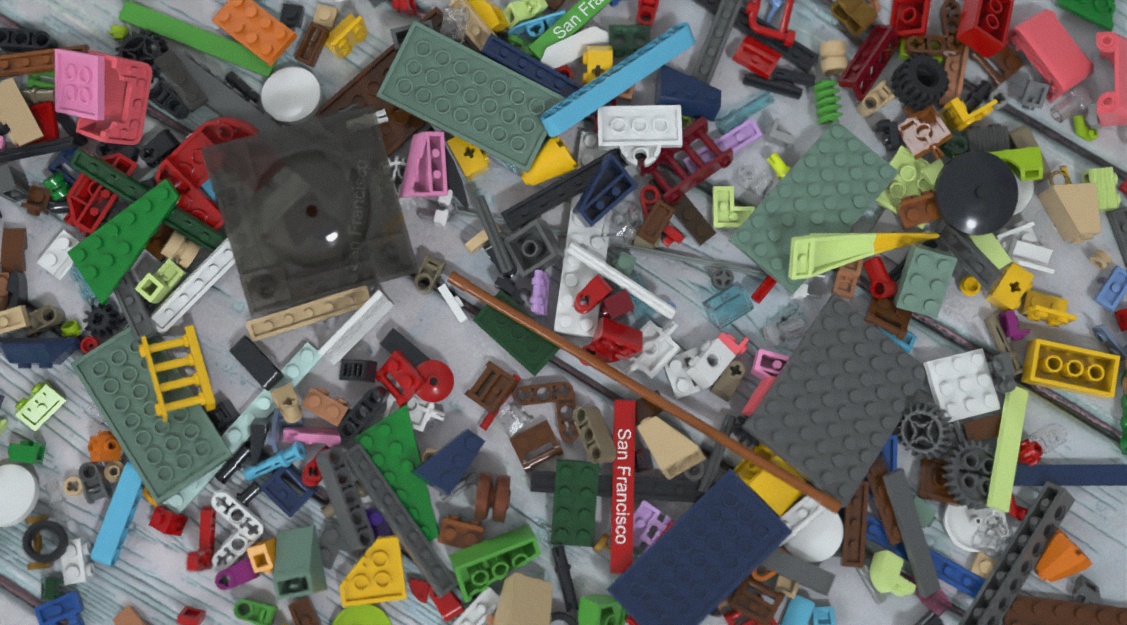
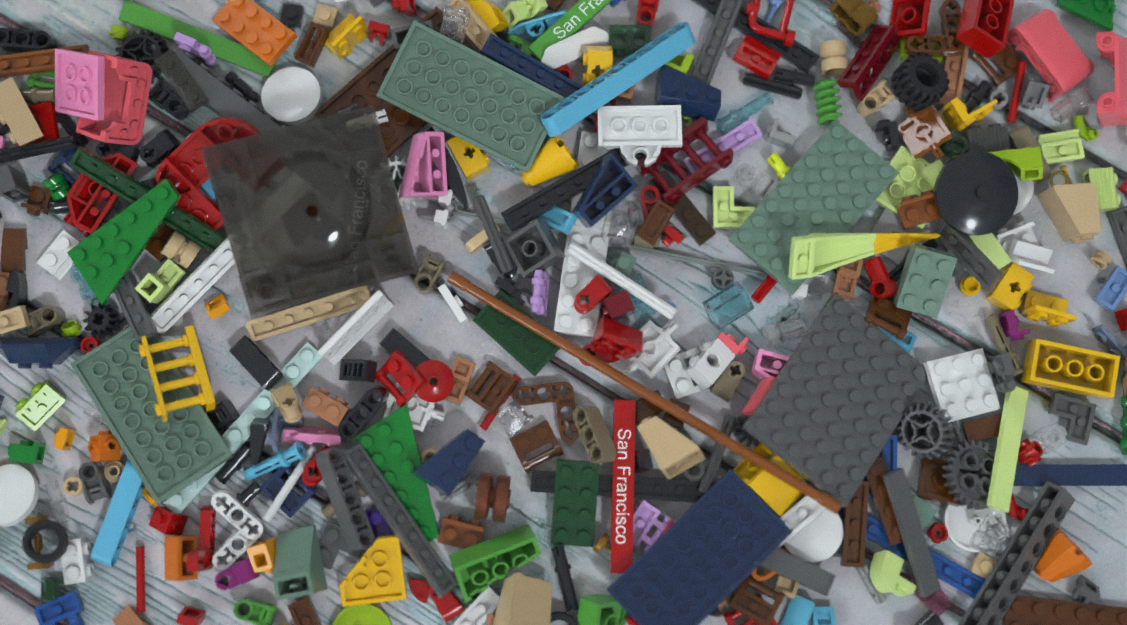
(64, 438): none -> light orange plate
(140, 579): none -> red bar
(175, 557): none -> orange brick
(195, 49): none -> lavender plate
(217, 306): none -> light orange plate
(289, 485): none -> white bar
(379, 30): none -> red tile
(462, 373): none -> nougat slope
(559, 219): none -> medium azure tile
(673, 421): none -> reddish brown bracket
(681, 63): none -> lime panel
(943, 532): none -> red plate
(1016, 92): none -> red bar
(1061, 146): none -> yellowish green plate
(1079, 416): none -> dark grey plate

